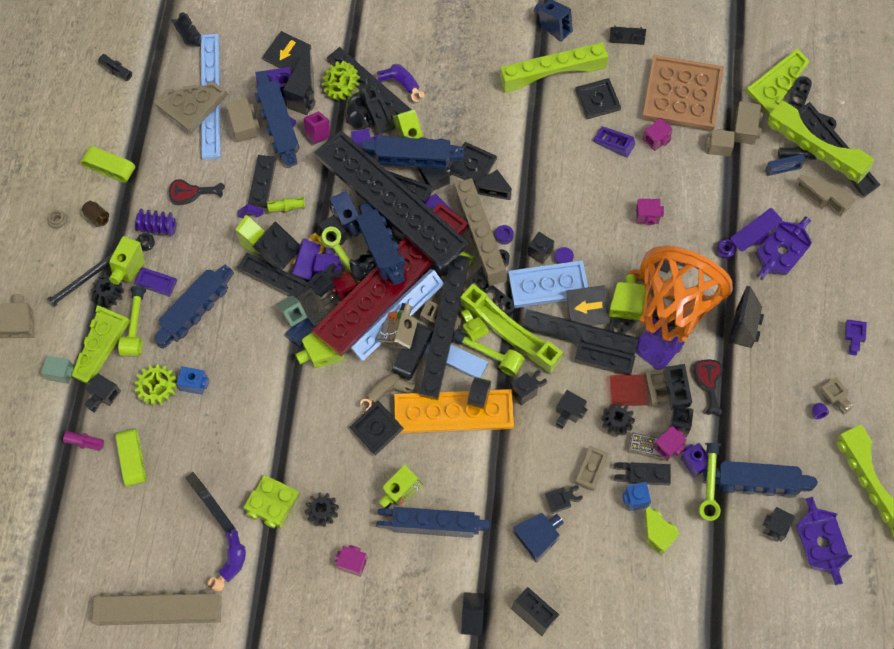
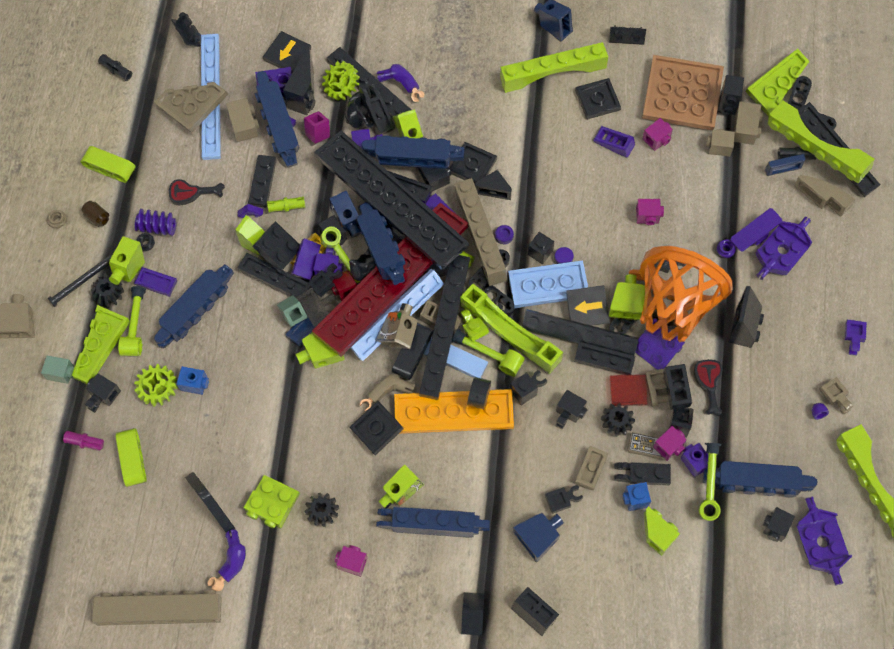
(730, 95): none -> black brick

